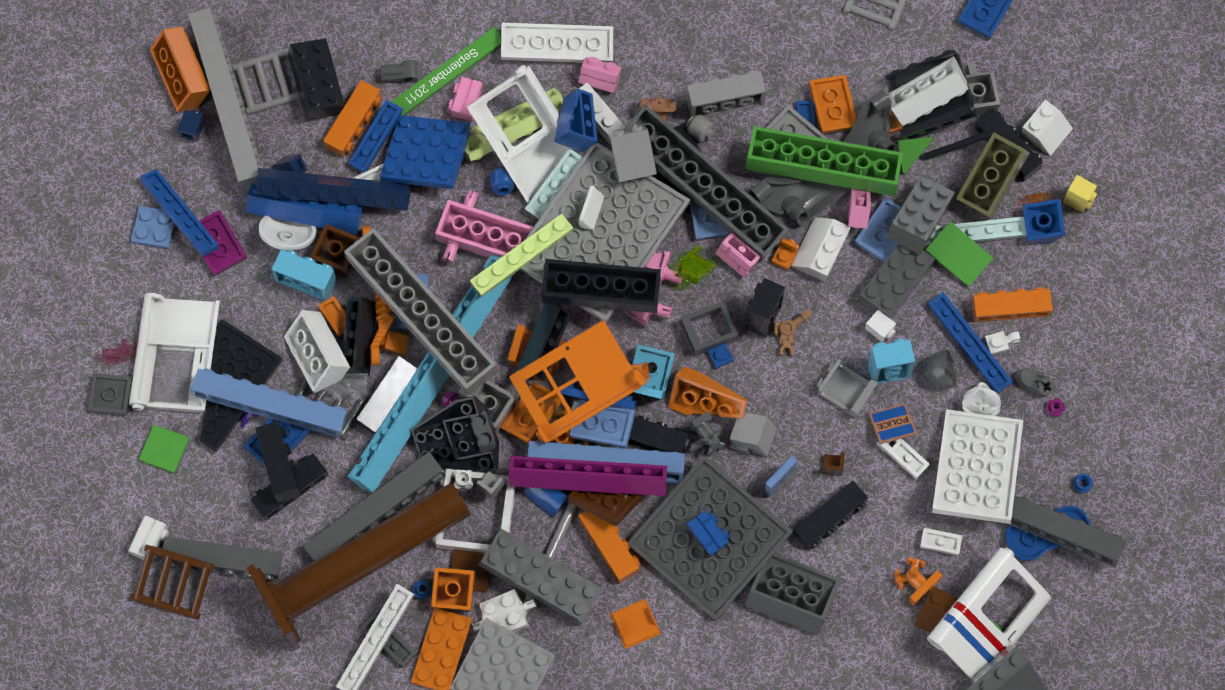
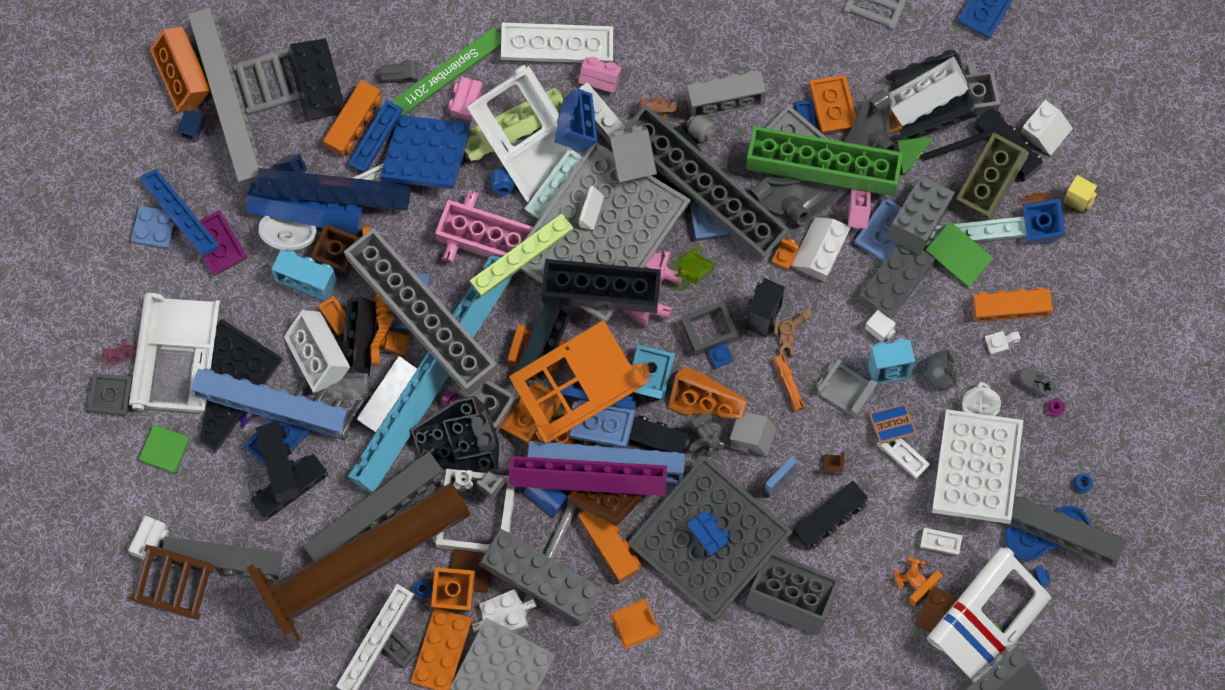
(738, 255): bright pink brick -> none
(786, 377): none -> orange pin
(970, 343): blue plate -> none
(1041, 576): none -> blue plate

